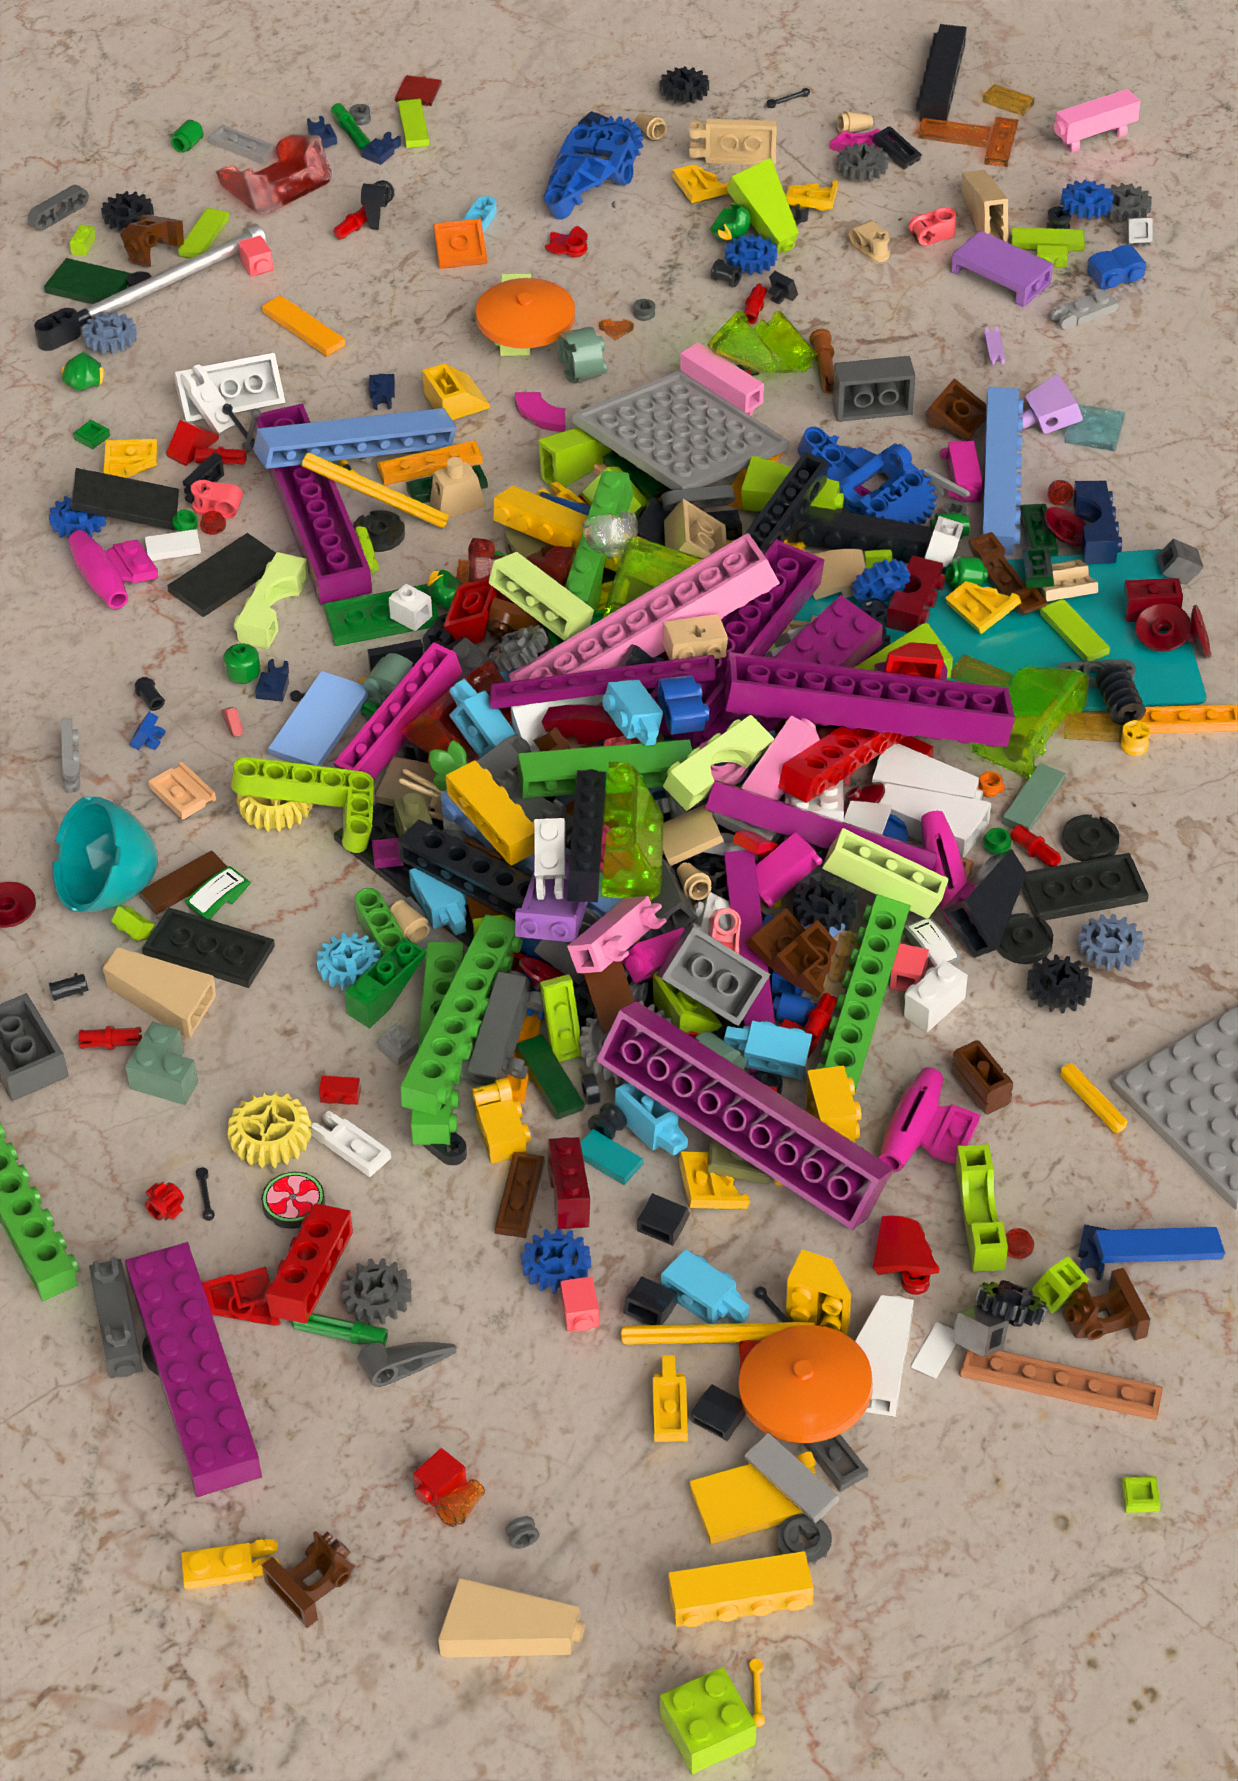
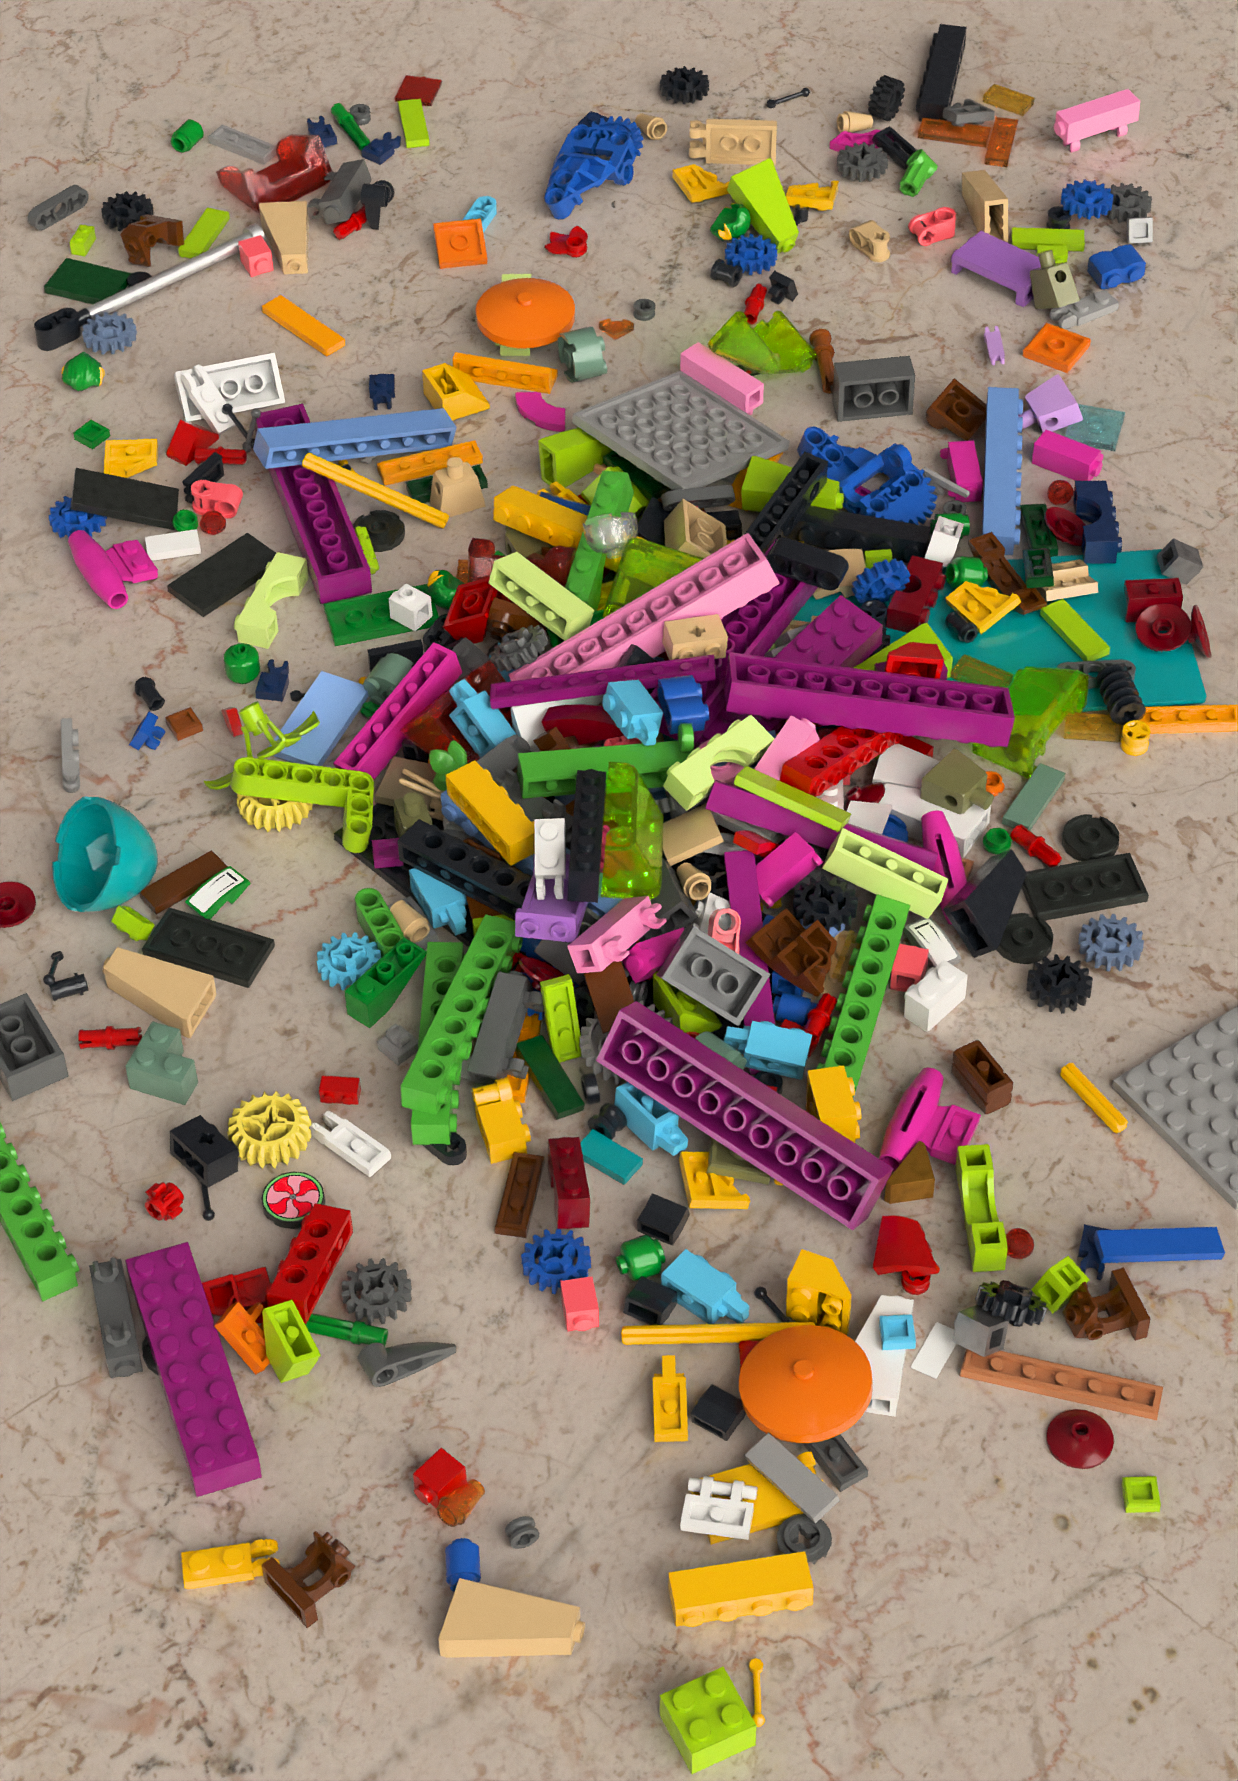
(49, 979): none -> black hinge
(182, 790): light nougat plate -> none
(184, 723): none -> dark orange tile
(204, 1151): none -> black brick
(245, 1334): none -> orange hinge
(257, 723): none -> lime plant
(288, 233): none -> tan slope
(288, 1342): none -> lime slope
(342, 193): none -> dark grey brick
(462, 1562): none -> blue brick
(506, 372): none -> light orange fence
(640, 1257): none -> green head
(685, 737): none -> bright green tile
(717, 1515): none -> white plate
(792, 798): none -> lime tile
(807, 563): none -> black beam
(886, 98): none -> black tyre
(897, 1332): none -> medium azure tile
(912, 1178): none -> pearl gold slope
(919, 170): none -> bright green piece
(956, 784): none -> olive torso
(965, 630): none -> black pin
(968, 113): none -> dark grey wing
(1052, 283): none -> olive torso
(1056, 347): none -> orange tile
(1067, 457): none -> dark pink brick
(1075, 1449): none -> dark red dish

